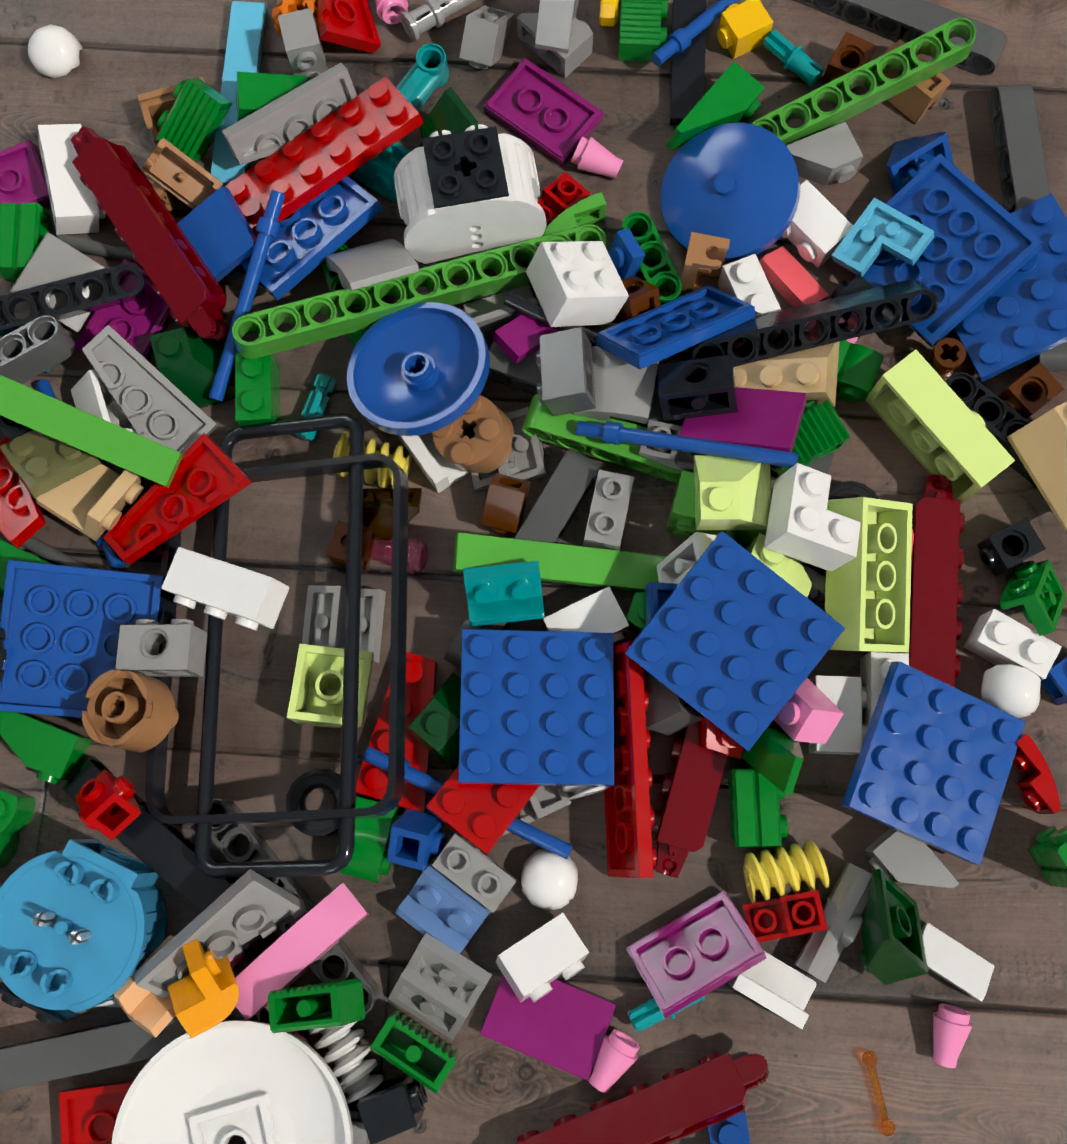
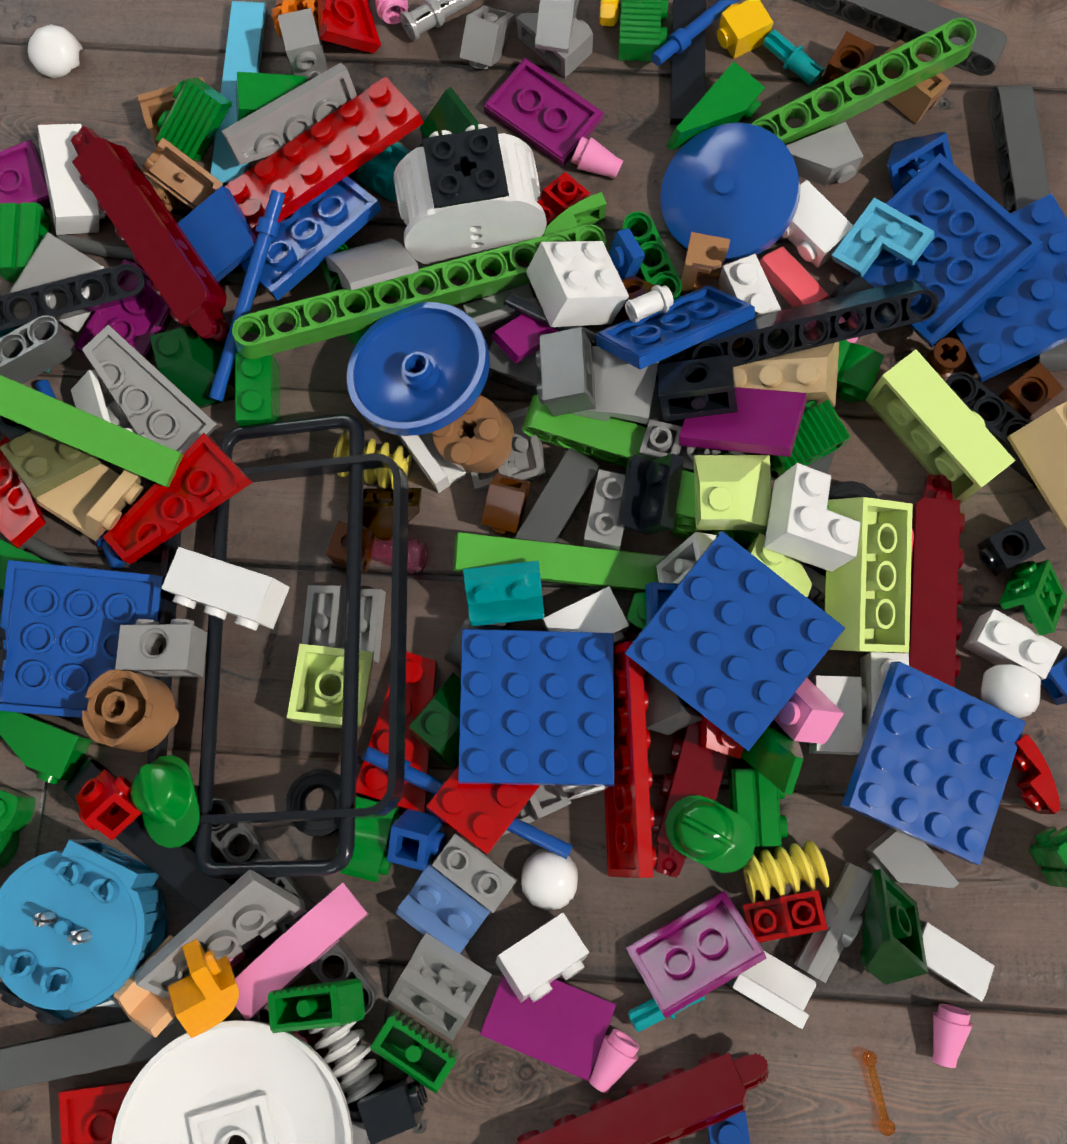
(167, 801): none -> green piece
(317, 401): teal axle -> none
(422, 81): teal piece -> none
(616, 433): blue bar -> none
(650, 493): none -> black bracket
(656, 300): none -> white pin
(710, 834): none -> green piece

